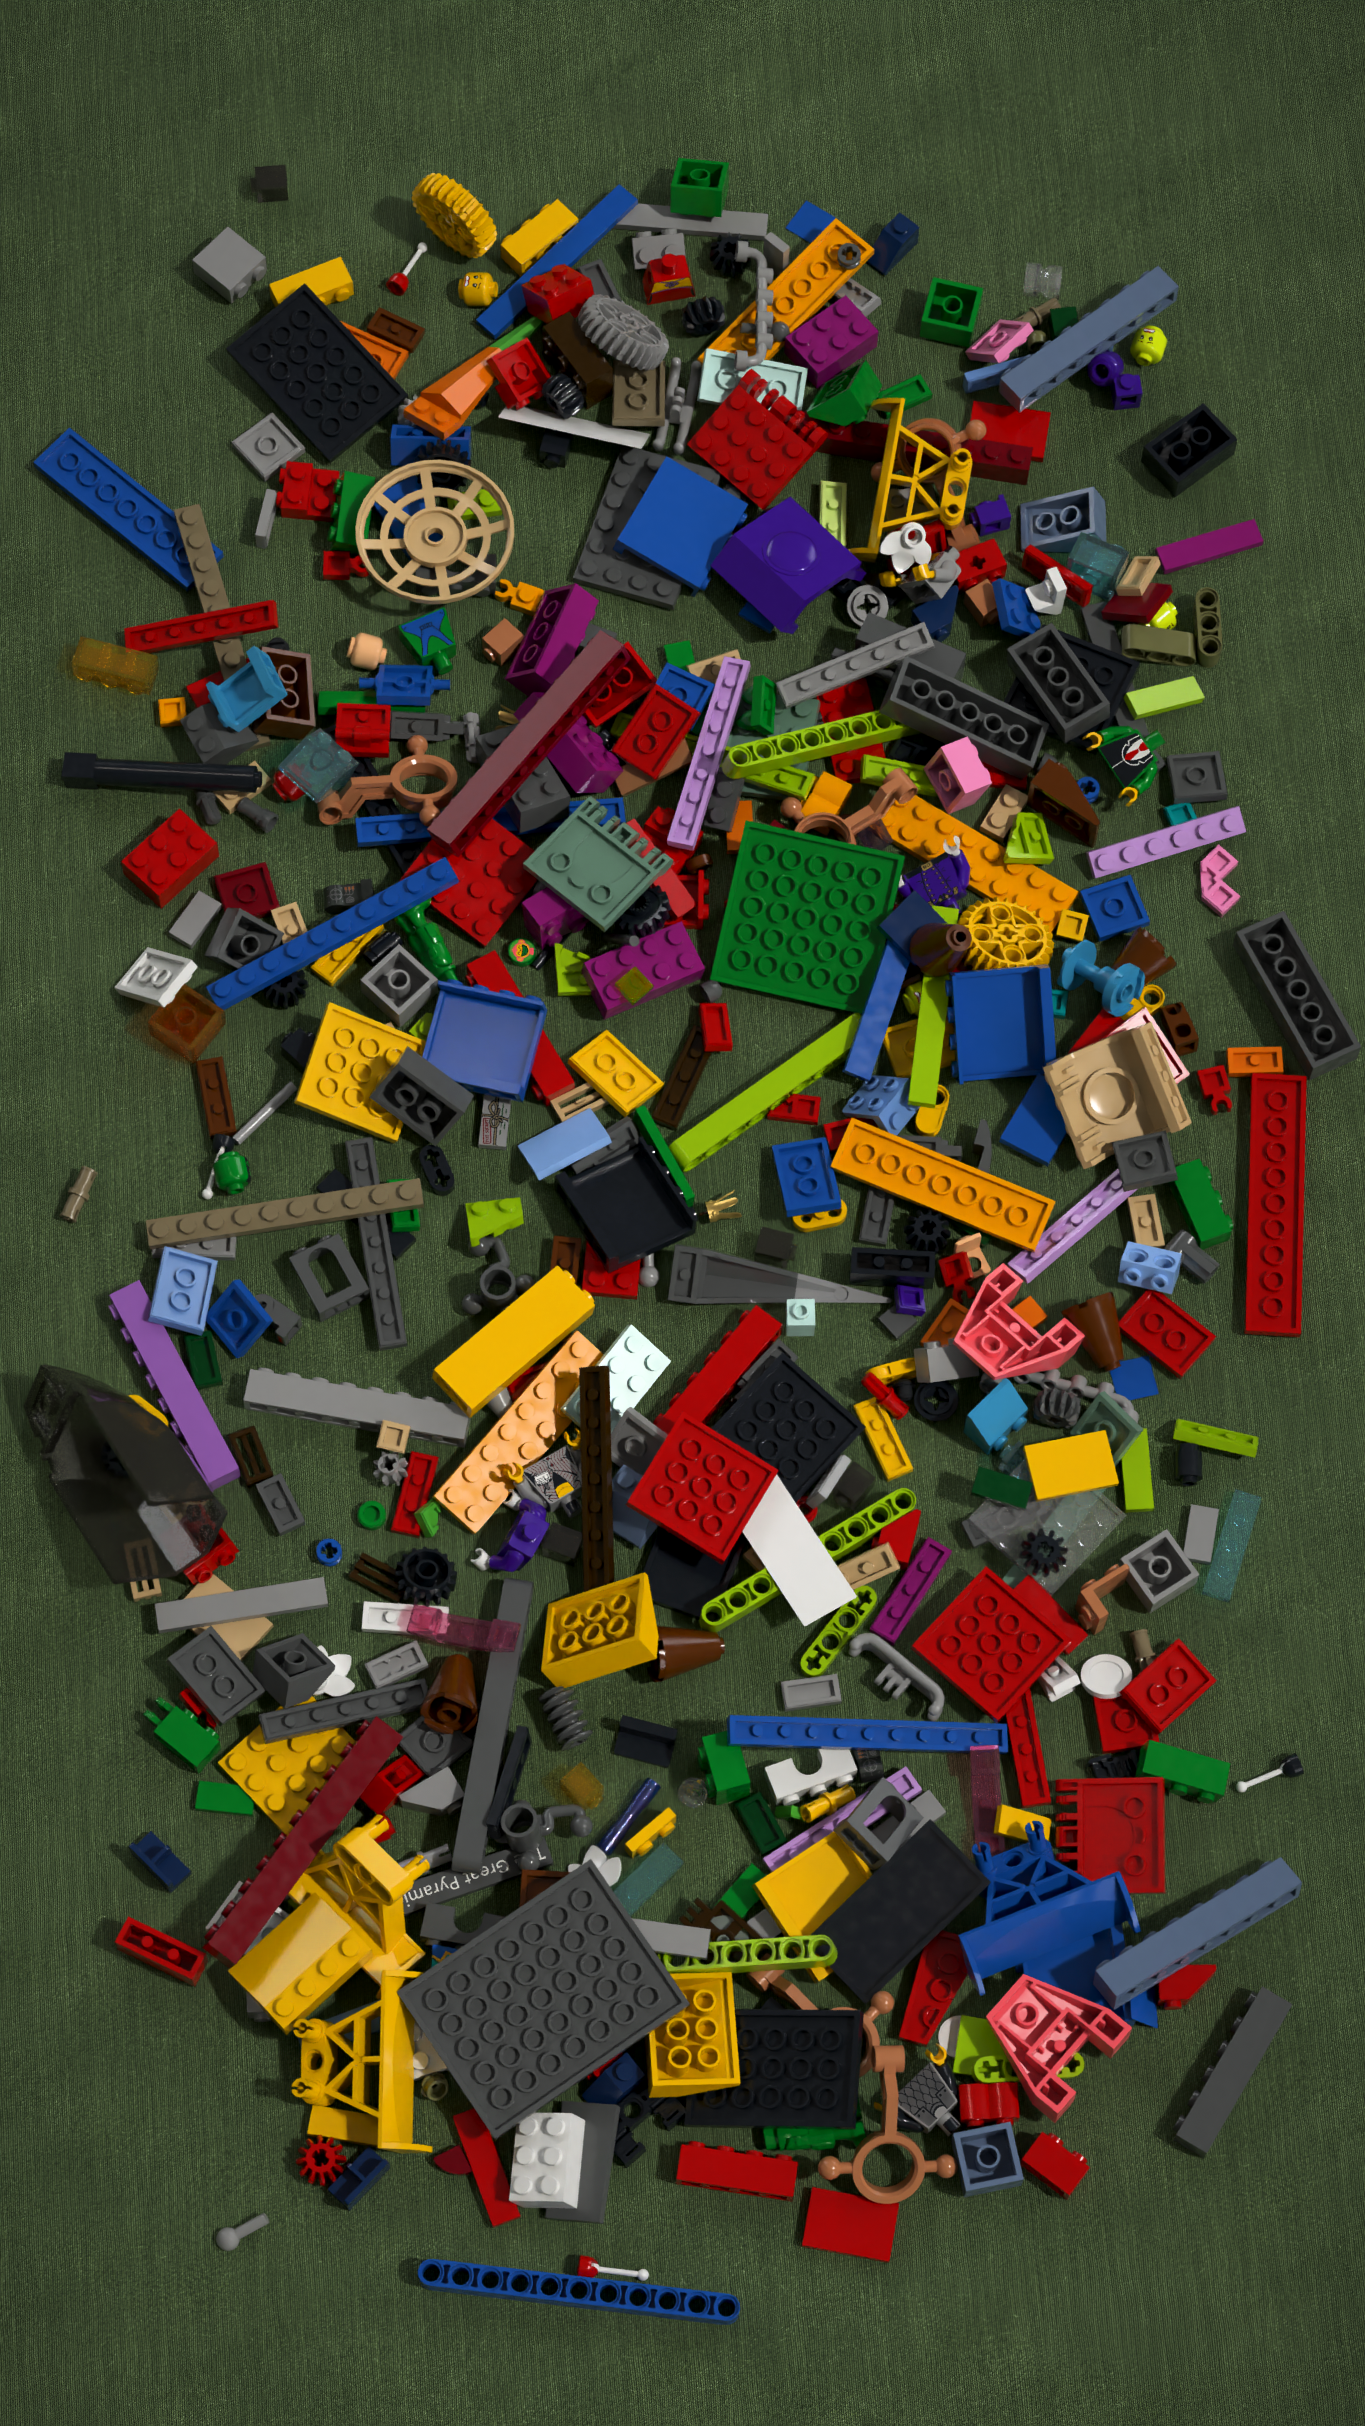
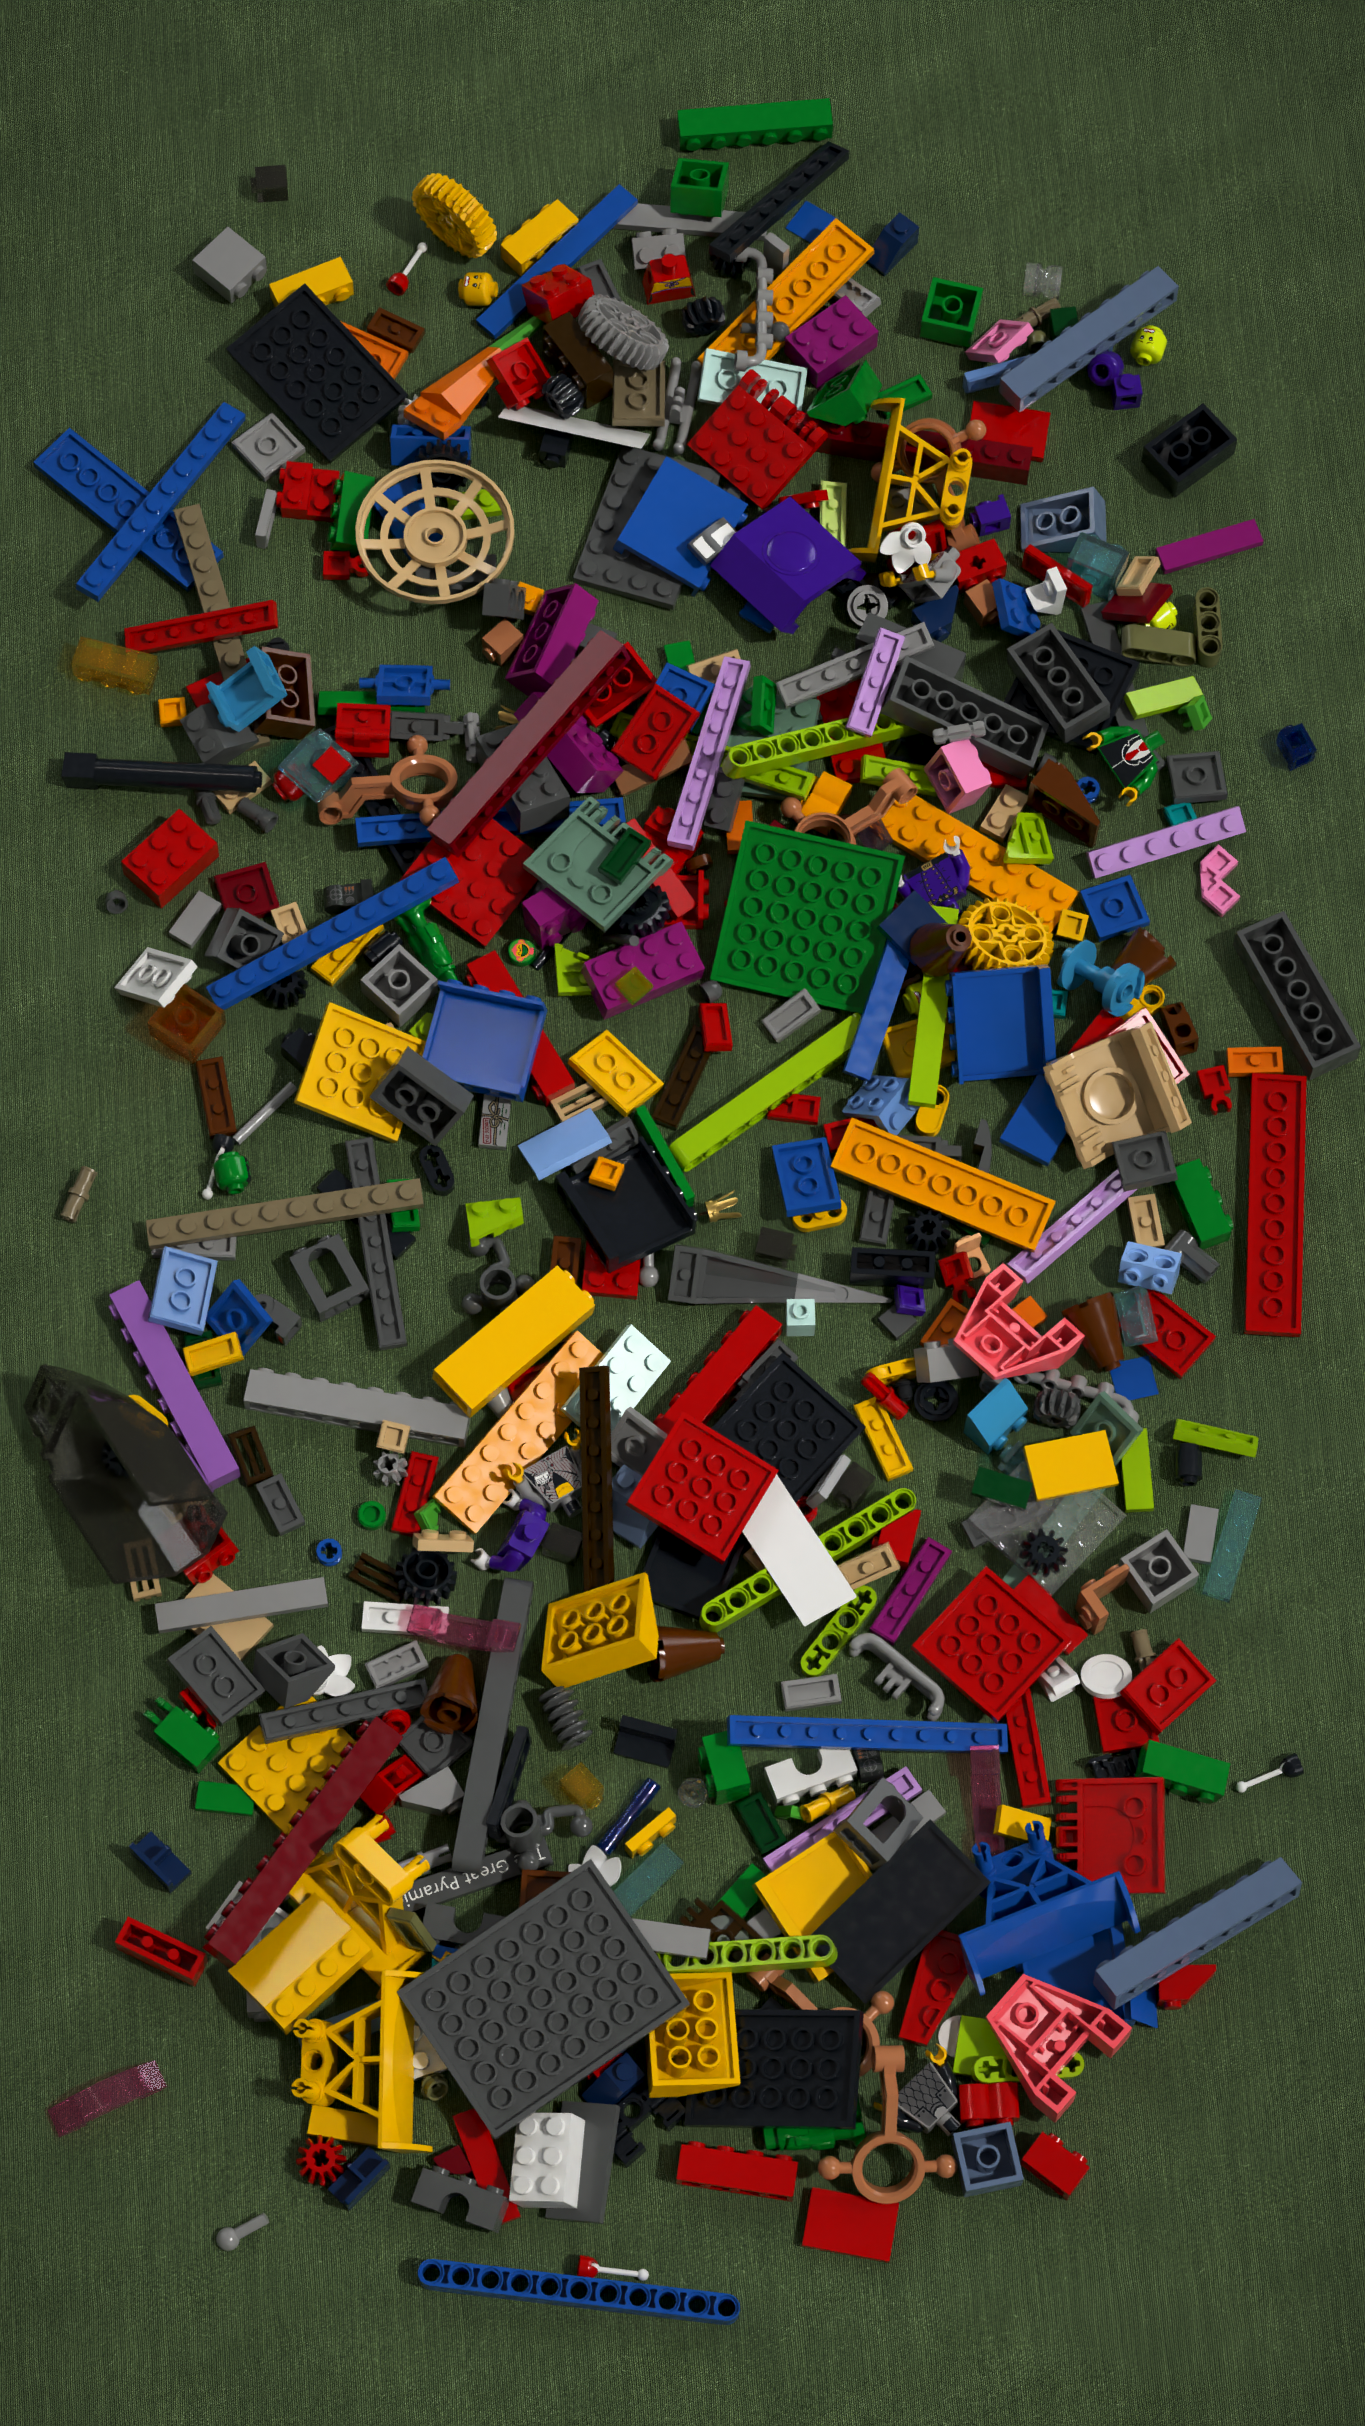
(106, 2096): none -> clear pink slope
(110, 904): none -> dark grey hinge
(160, 502): none -> blue plate
(213, 1354): none -> yellow tile
(331, 765): none -> red tile
(366, 651): light nougat head -> none
(398, 1720): none -> red plate
(411, 1930): none -> olive tile
(430, 640): green torso -> none
(433, 1541): none -> tan plate
(485, 2206): none -> dark grey arch
(504, 599): none -> dark grey brick
(606, 1173): none -> light orange tile
(624, 856): none -> dark green tile
(711, 541): none -> slope
(754, 124): none -> green brick
(778, 201): none -> black plate
(791, 1015): none -> light grey tile
(808, 499): none -> red plate
(849, 264): dark grey bush -> none
(875, 682): none -> lavender tile
(959, 732): none -> light grey axle
(1136, 1316): none -> clear light blue slope
(1198, 713): none -> bright green tile
(1232, 2071): dark grey brick -> none
(1298, 737): none -> clear blue brick

